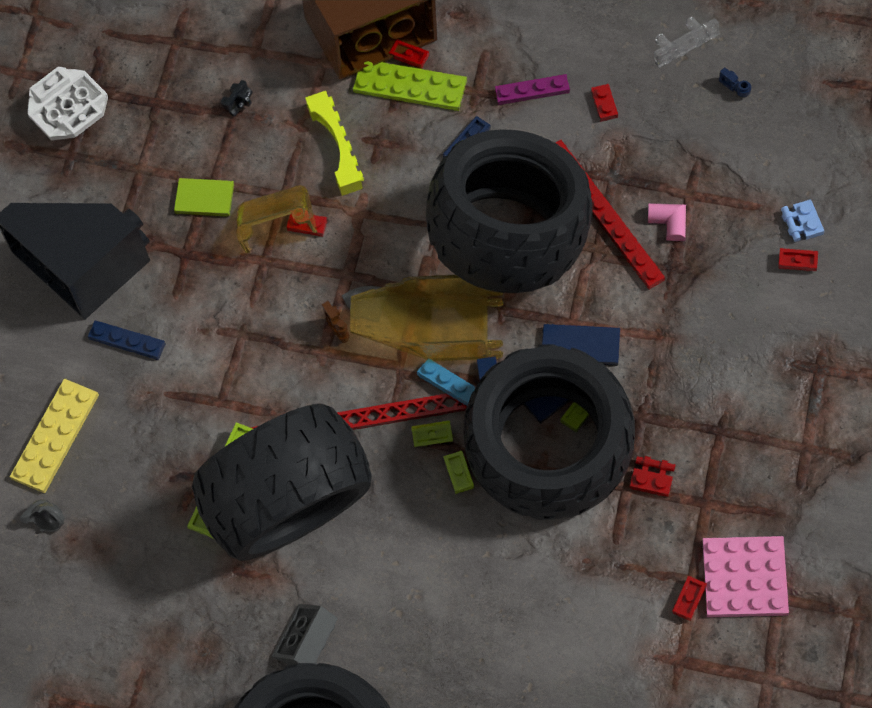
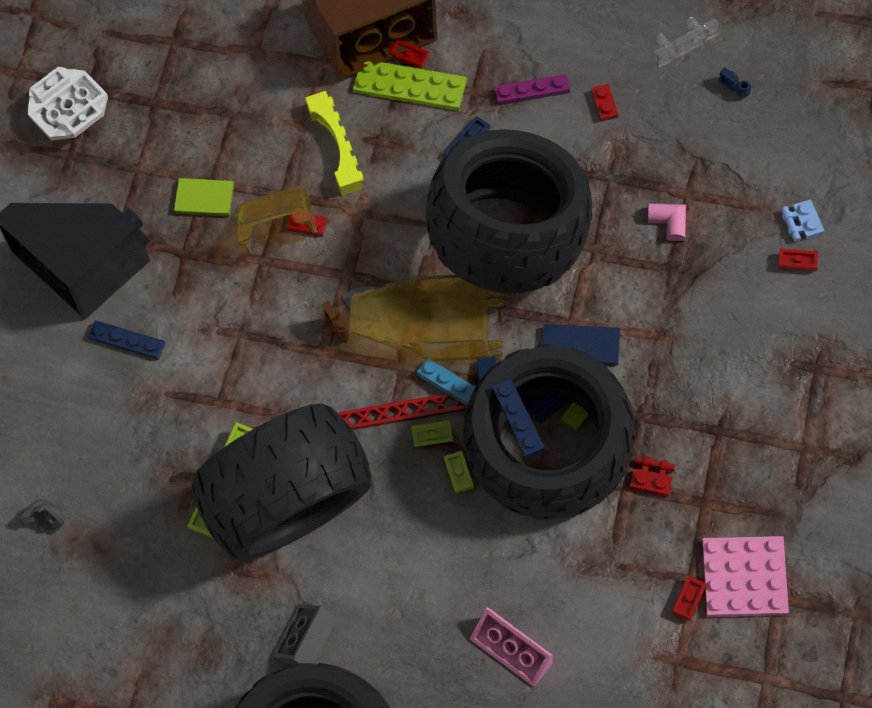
(54, 436): light yellow plate -> none
(239, 97): black hips -> none
(511, 647): none -> bright pink slope
(518, 418): none -> dark blue plate
(622, 235): red plate -> none

